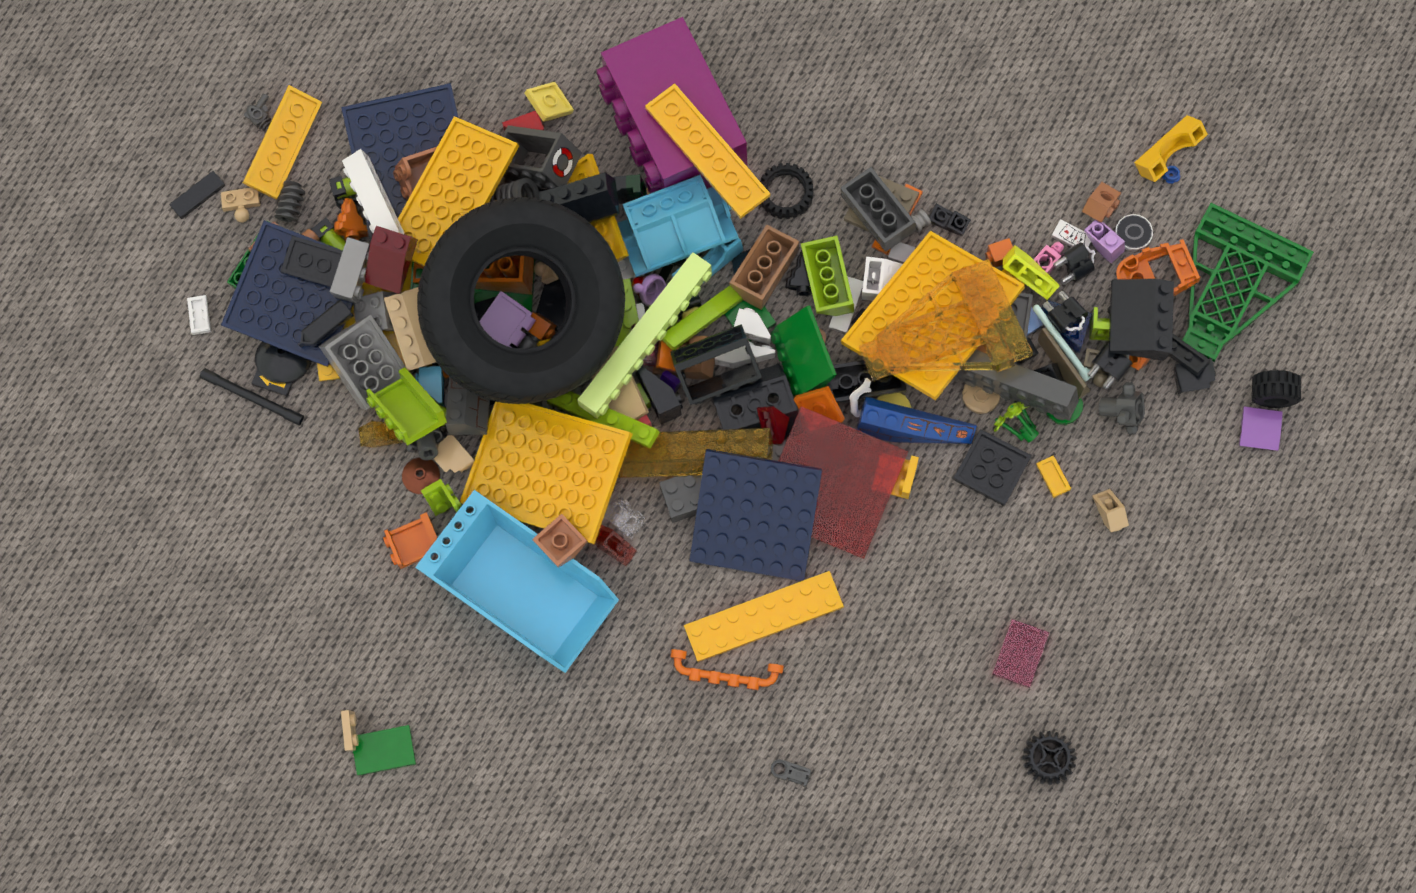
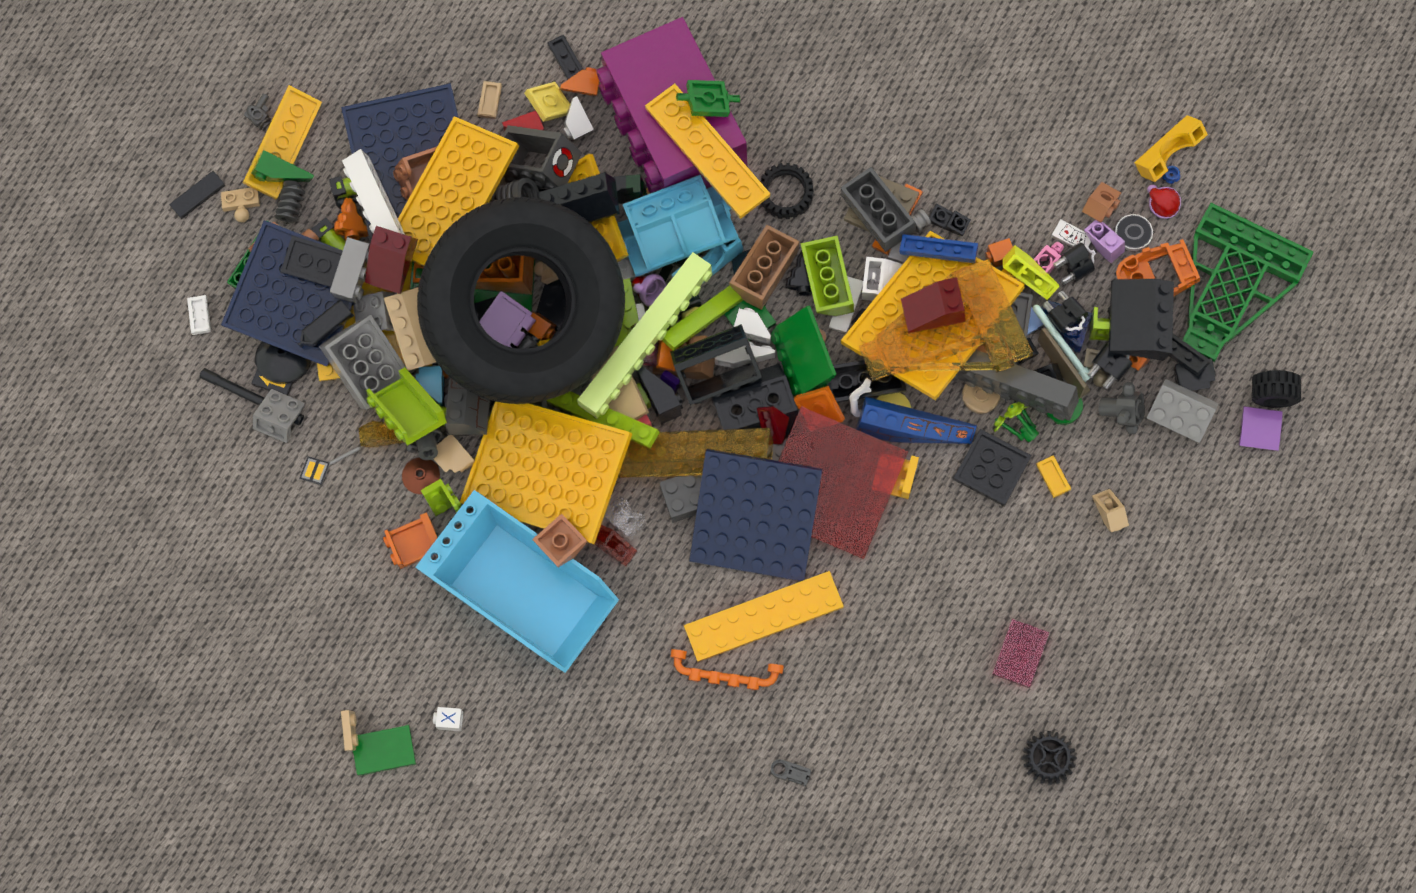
(274, 169): none -> green slope
(277, 415): none -> light grey bracket
(315, 469): none -> piece
(448, 719): none -> white brick
(489, 100): none -> tan tile
(565, 56): none -> black tile
(576, 120): none -> white slope
(583, 82): none -> orange slope
(708, 98): none -> green plate
(934, 306): none -> dark red slope
(938, 248): none -> blue plate
(1163, 201): none -> red piece
(1182, 410): none -> light grey brick

